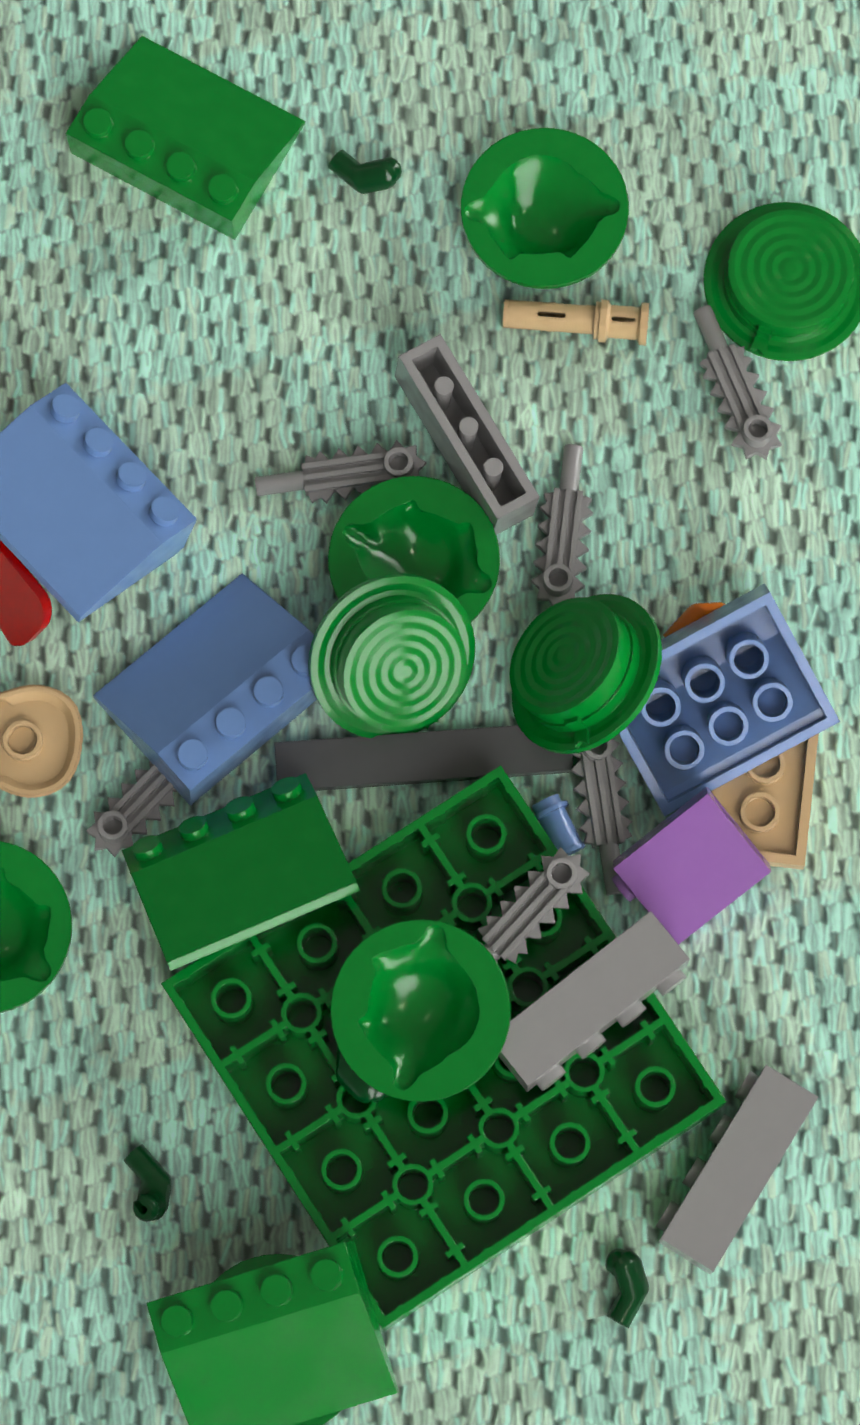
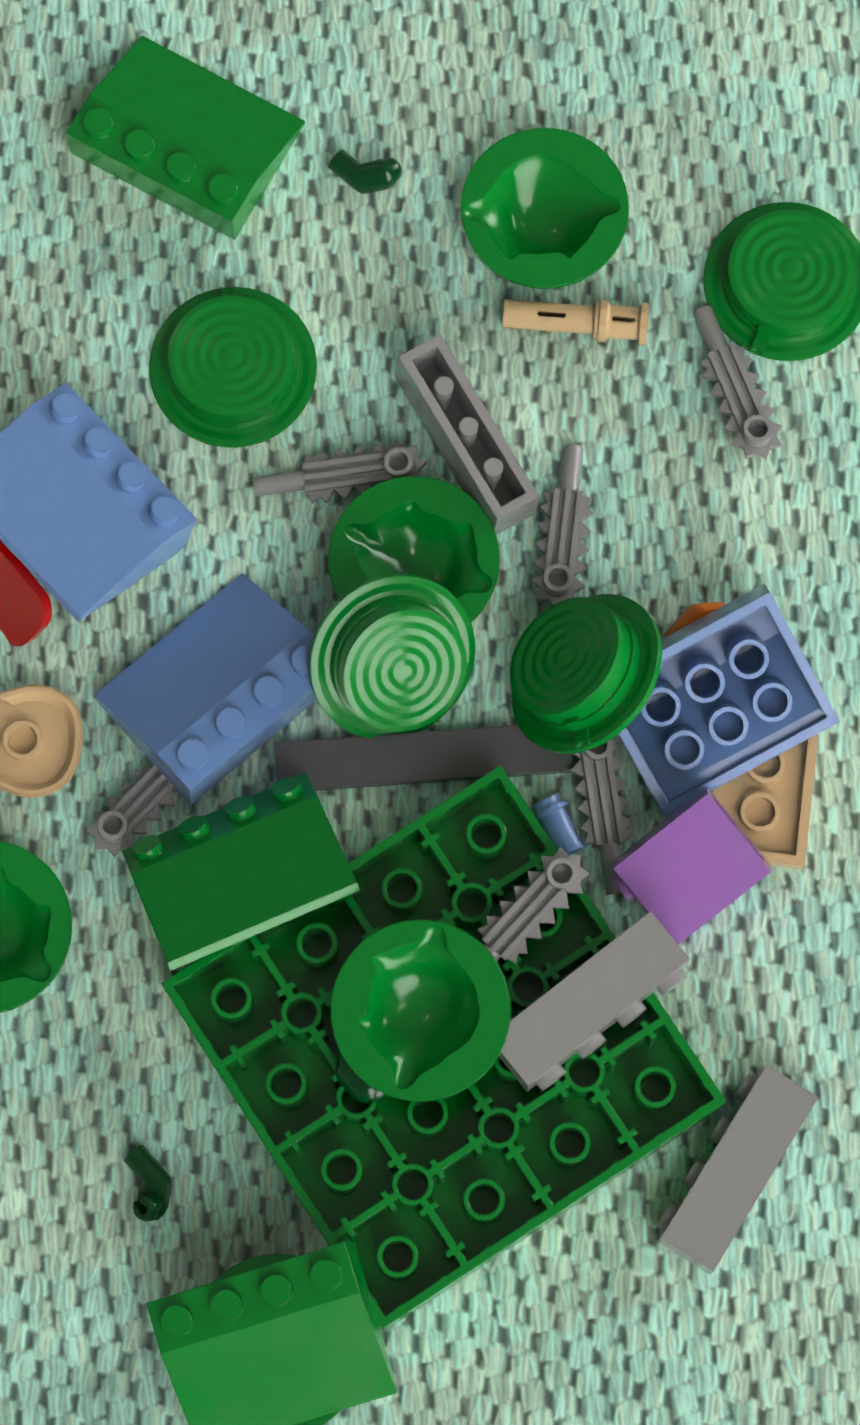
(232, 367): none -> green piece
(632, 1284): dark green arm -> none

